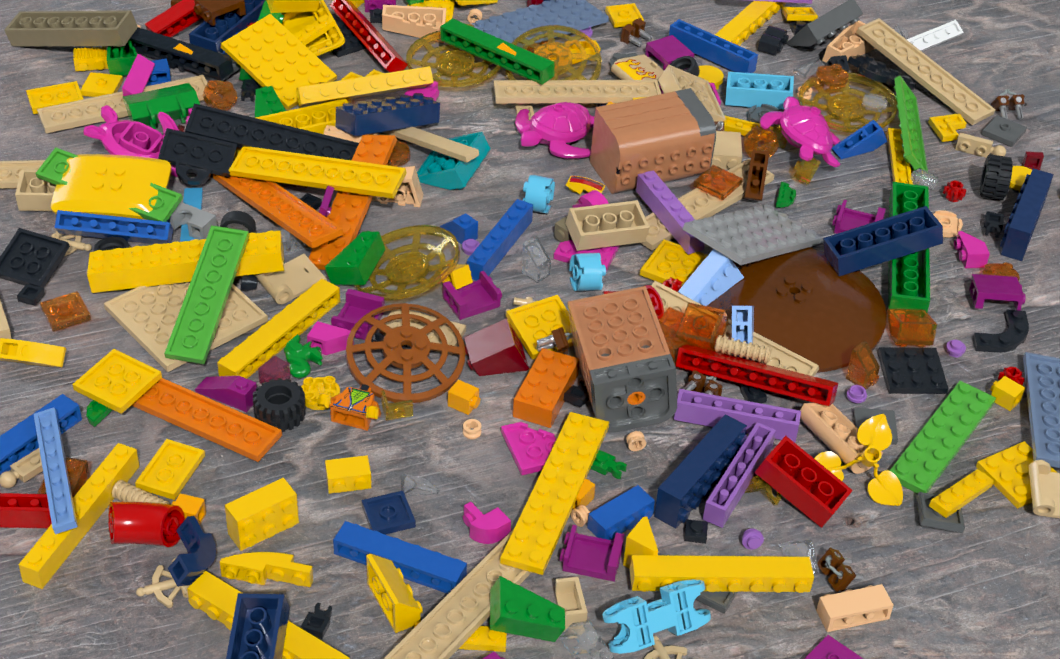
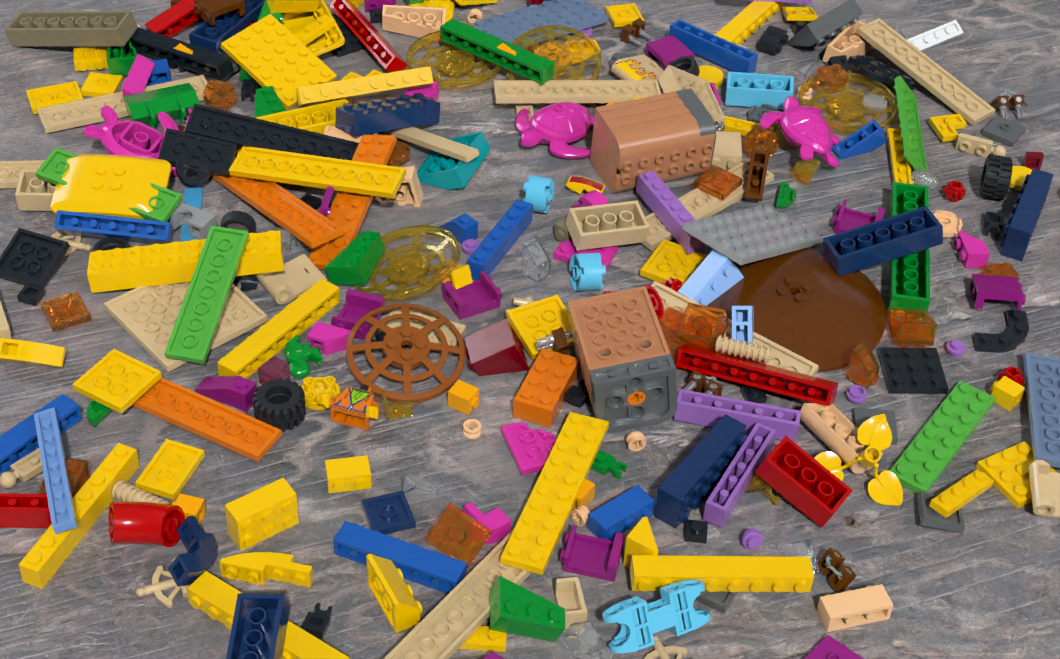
(459, 534): none -> clear orange slope

